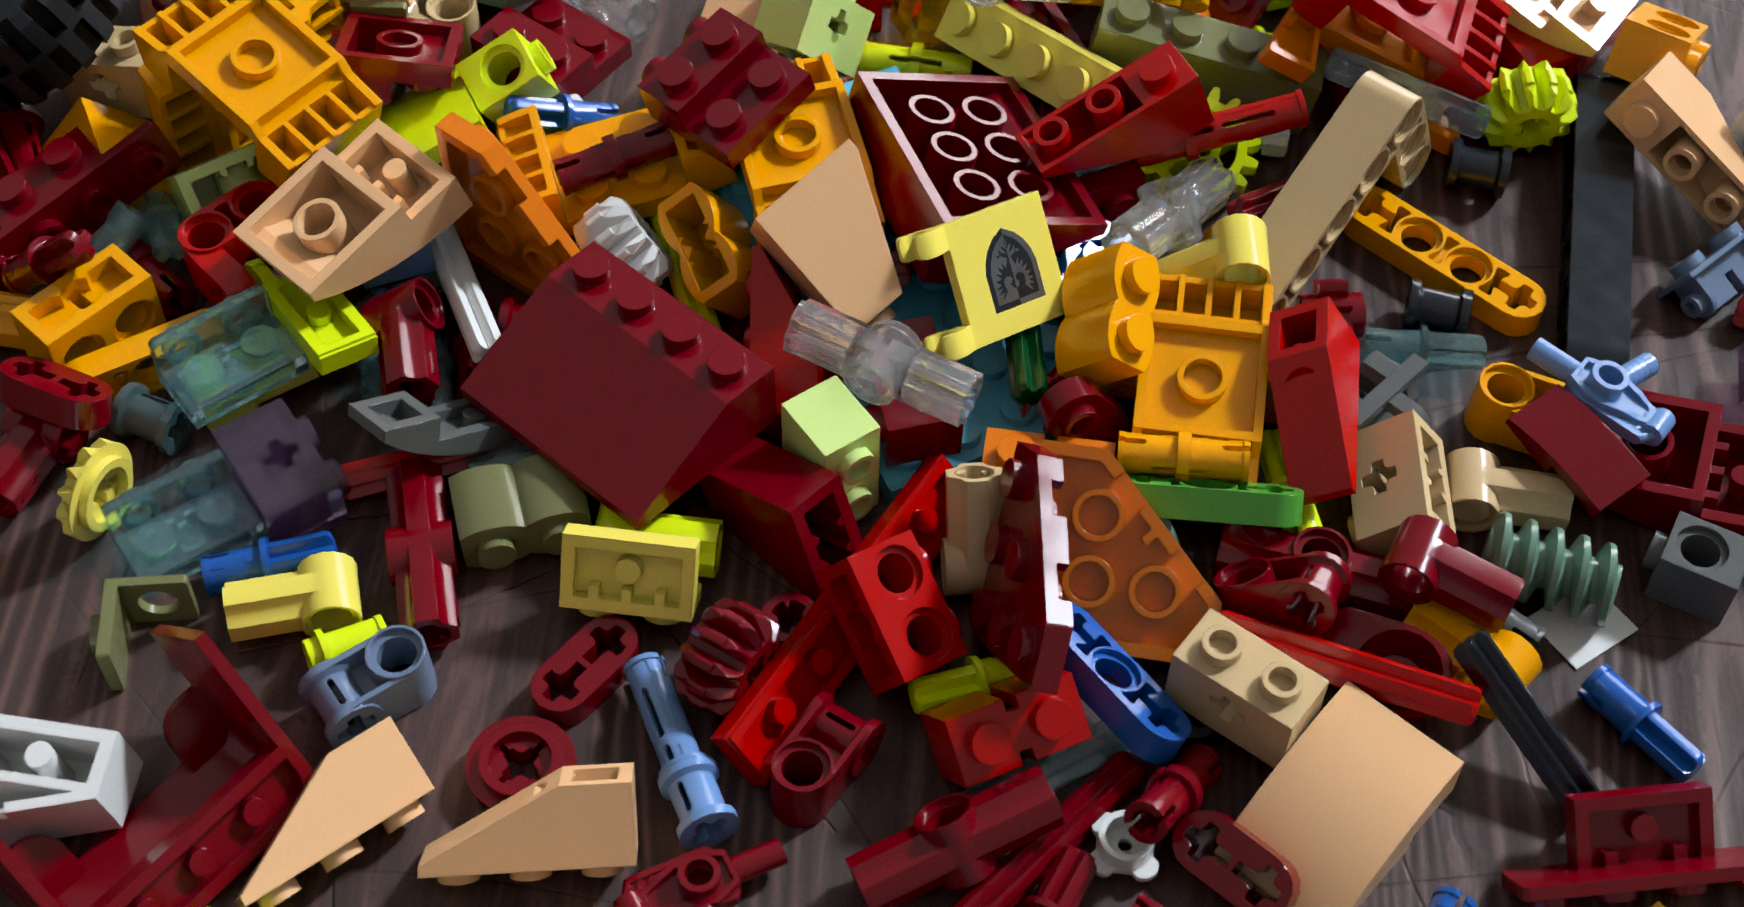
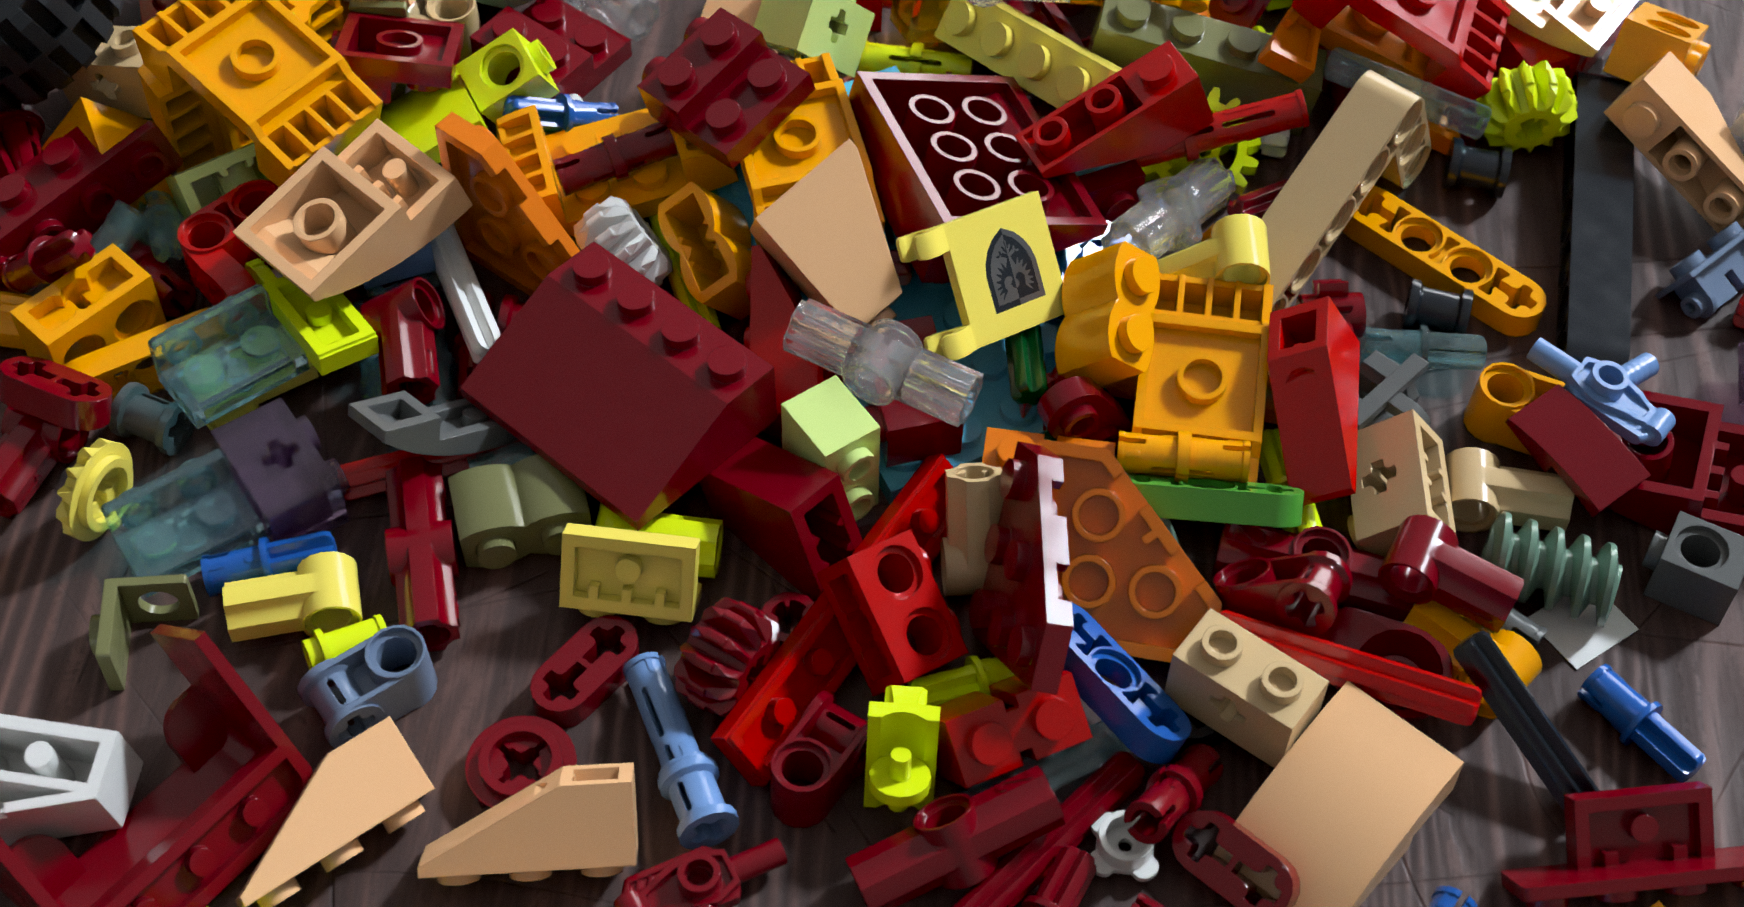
(901, 749): none -> neon yellow hips

